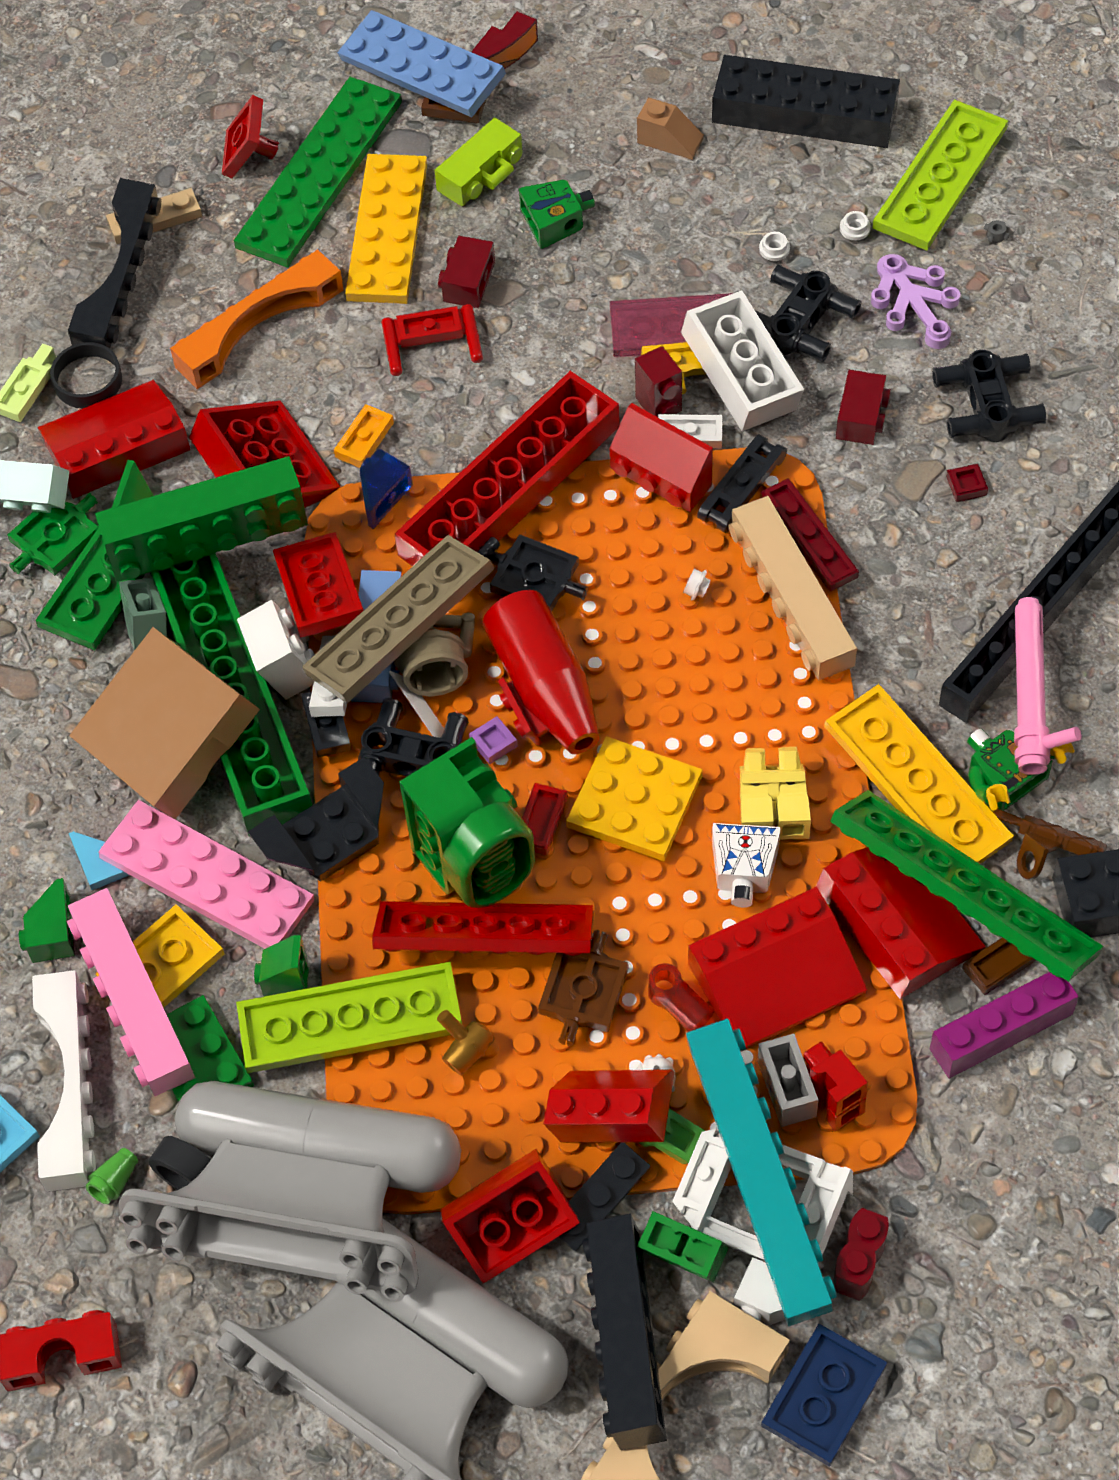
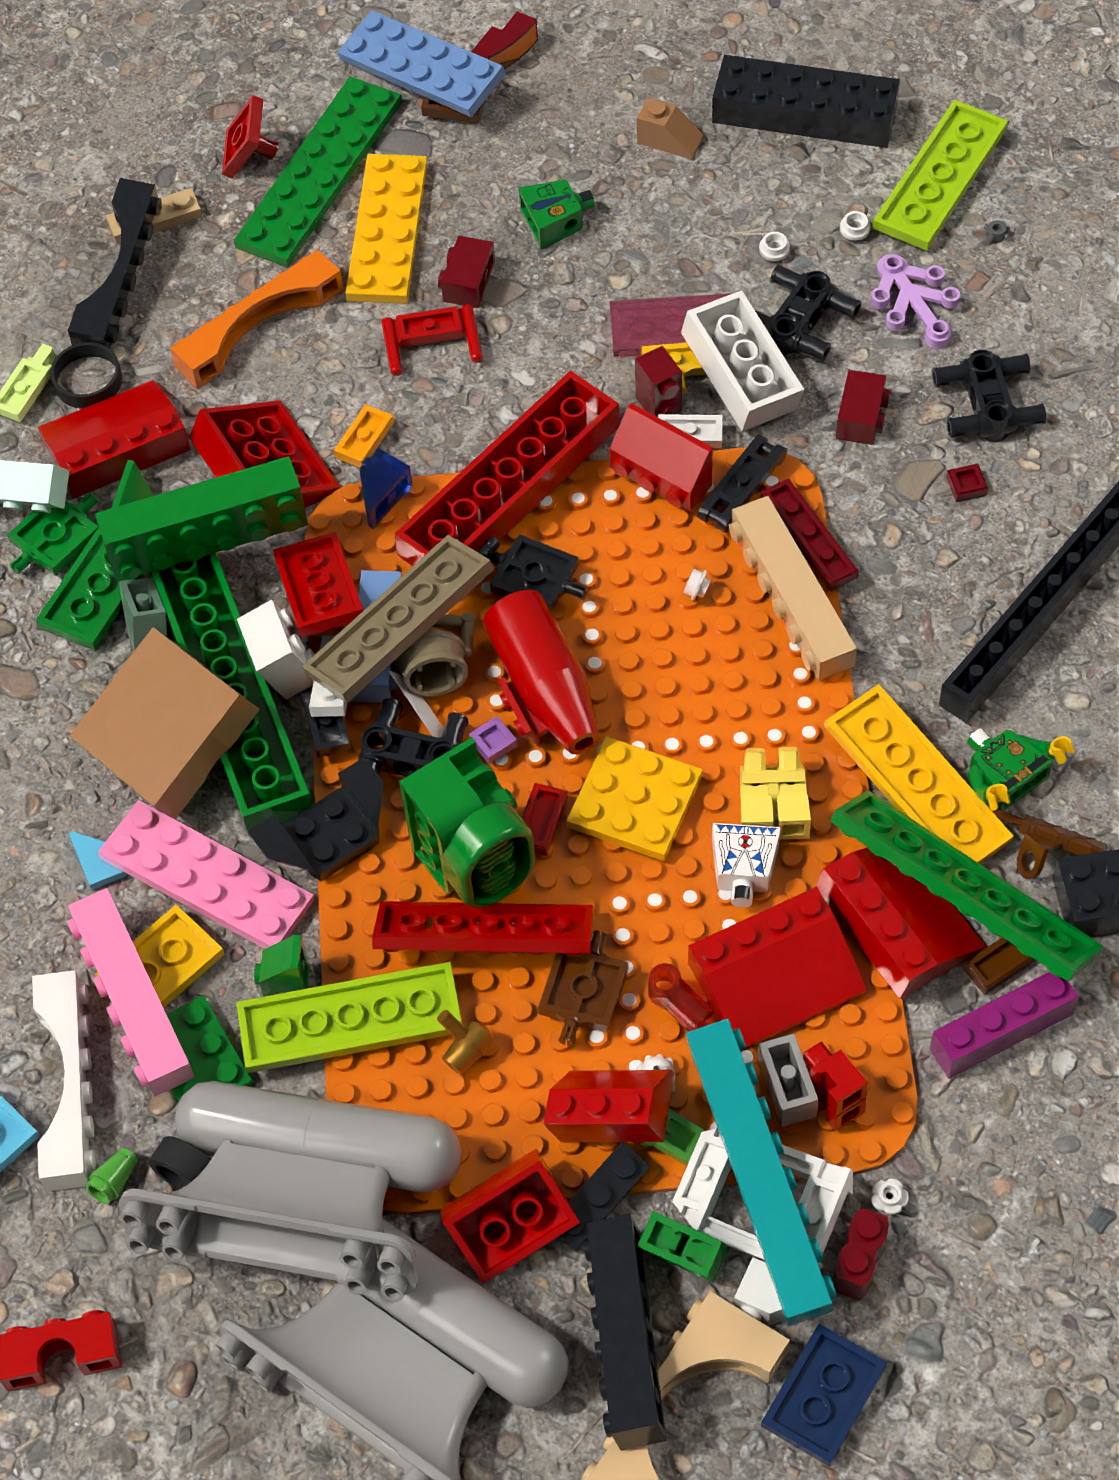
(46, 927): green slope -> none
(479, 162): lime piece -> none
(885, 1205): none -> white plate
(1031, 732): bright pink cylinder -> none

